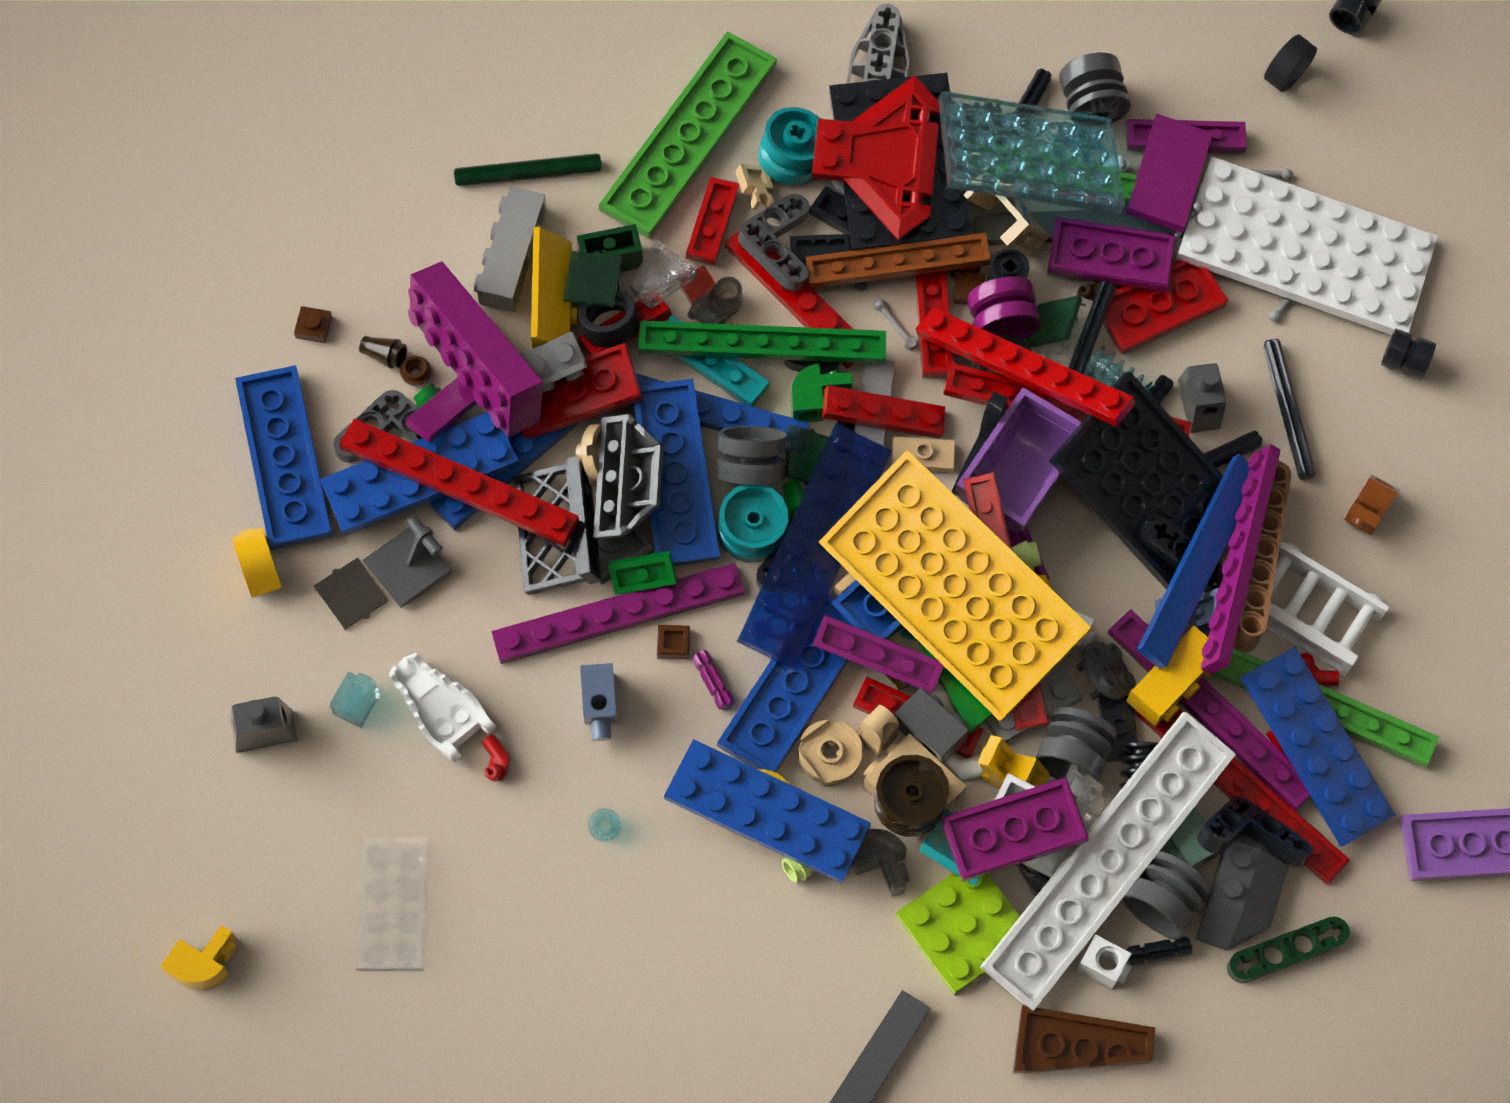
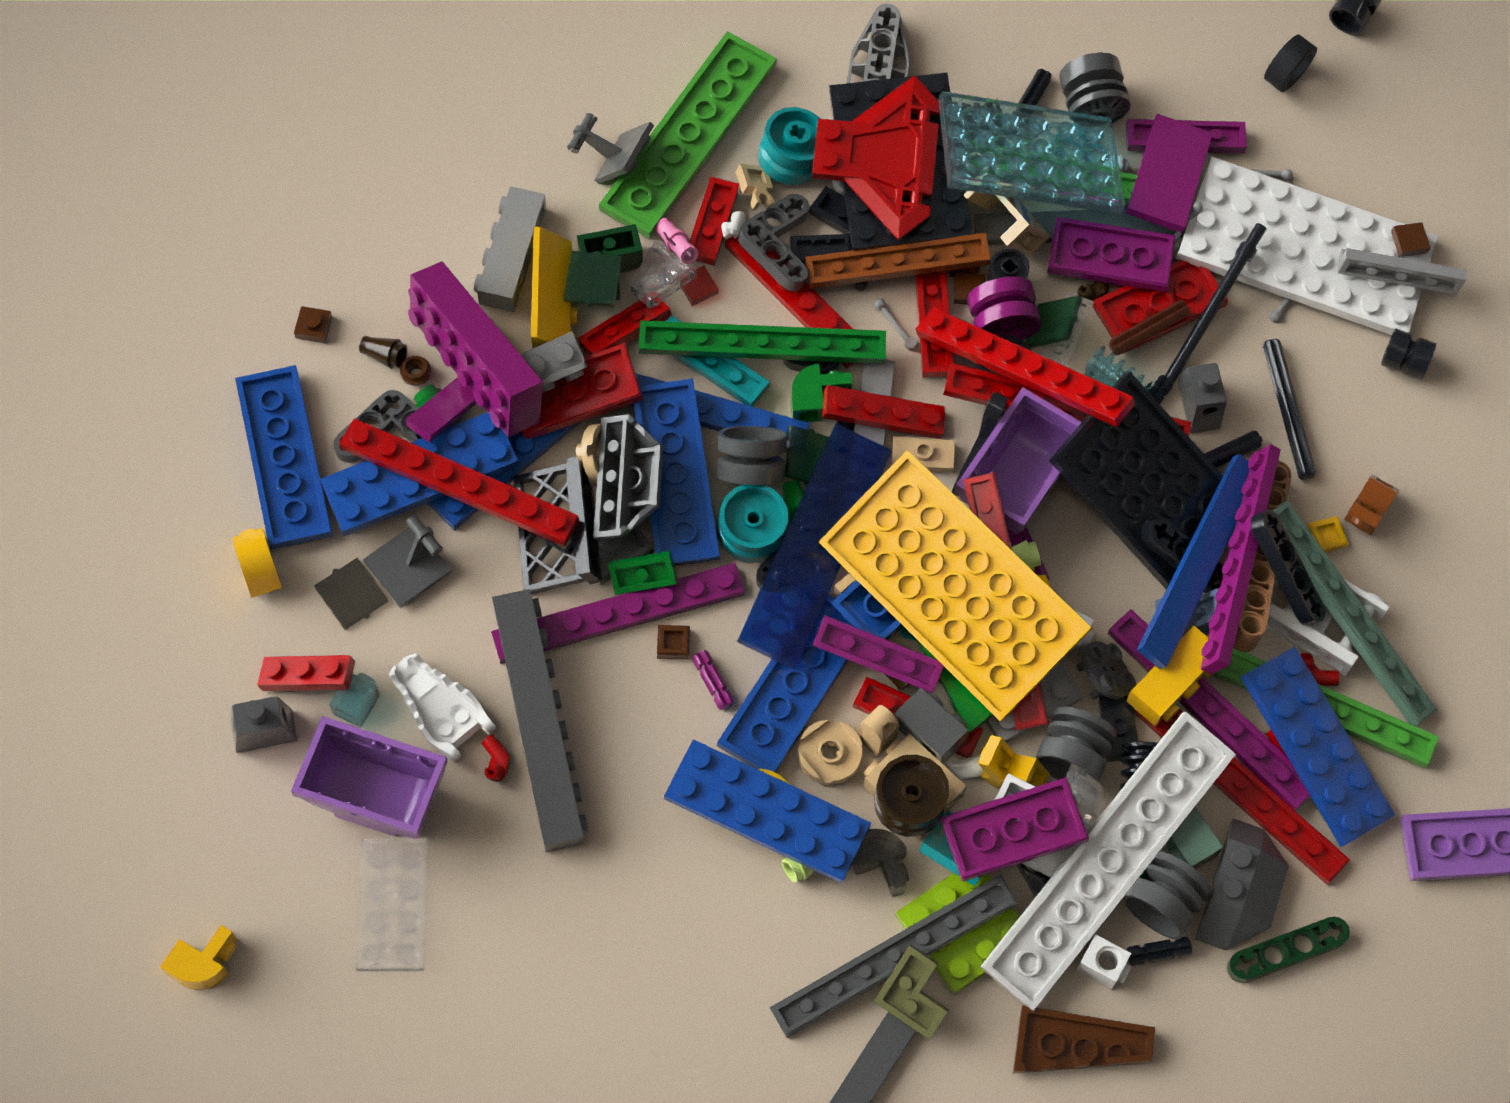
(306, 673): none -> plate
(369, 778): none -> medium lavender container
(527, 169): dark green axle -> none
(538, 720): none -> dark grey brick
(597, 687): sand blue torso -> none
(604, 815): clear light blue plate -> none
(613, 334): black tyre -> none
(619, 157): none -> dark grey plate
(676, 241): none -> bright pink pin
(713, 307): clear smoke piece -> none
(733, 228): none -> white arm
(879, 962): none -> dark grey tile
(904, 995): none -> olive plate
(1092, 327): black axle -> none
(1149, 327): none -> copper axle
(1244, 253): none -> black bar
(1256, 824): black beam -> none
(1272, 538): none -> black beam
(1329, 534): none -> yellow tile
(1356, 621): none -> sand green tile
(1401, 271): none -> light grey hinge
(1410, 239): none -> reddish brown tile

